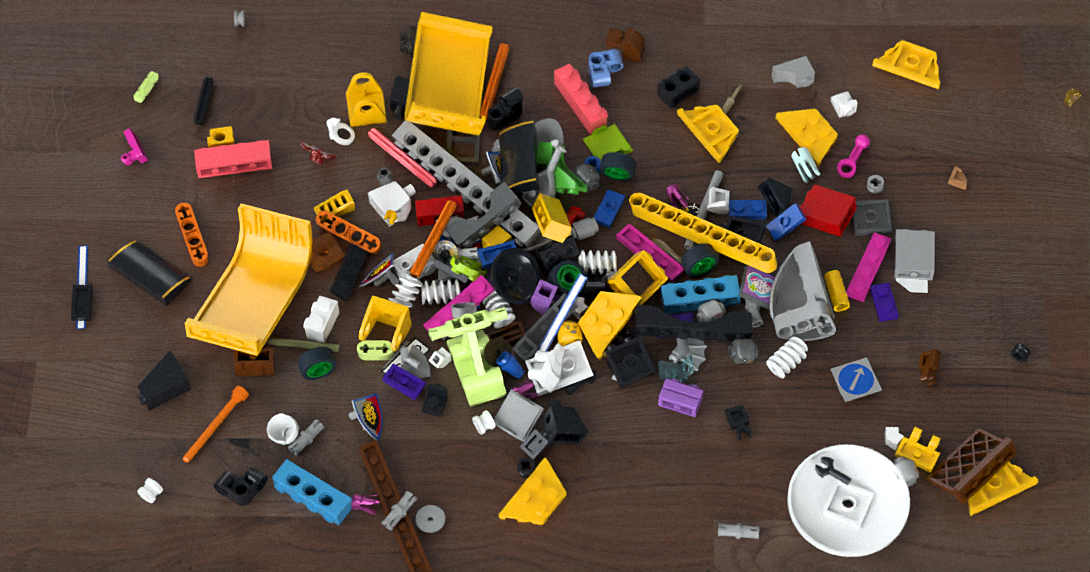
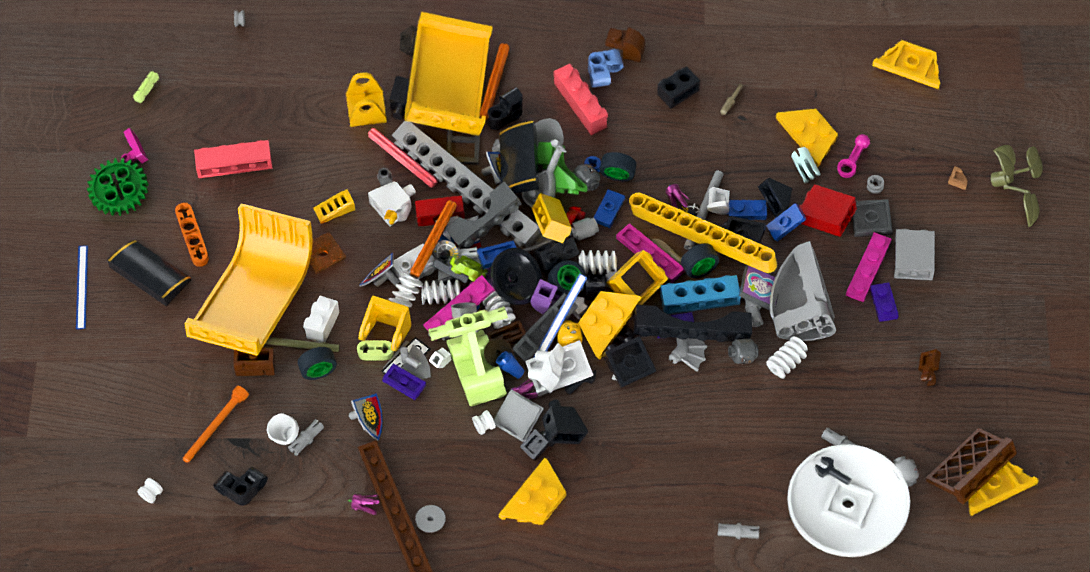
(81, 303): black tile -> none
(100, 192): none -> green gear
(163, 383): black slope -> none
(203, 101): black axle -> none
(224, 134): yellow brick -> none
(291, 473): dark azure brick -> none
(316, 154): clear red animal -> none
(334, 125): white piece -> none
(348, 272): black plate -> none
(349, 231): orange beam -> none
(399, 510): light grey pin -> none
(435, 400): black bracket -> none
(496, 237): yellow brick -> none
(525, 461): black bush -> none
(607, 140): lime piece -> none
(676, 371): clear light blue bracket -> none
(680, 397): medium lavender brick -> none
(710, 311): light grey head -> none
(711, 128): yellow wing -> none
(738, 419): black plate -> none
(797, 72): light grey arch -> none
(834, 438): none -> light grey pin
(836, 290): yellow axle -> none
(844, 104): white bracket -> none
(856, 379): piece -> none
(893, 437): white piece -> none
(914, 285): white sticker -> none
(923, 456): yellow plate -> none
(1004, 178): none -> olive plant
(1020, 352): black bush -> none
(1071, 96): clear yellow tile -> none

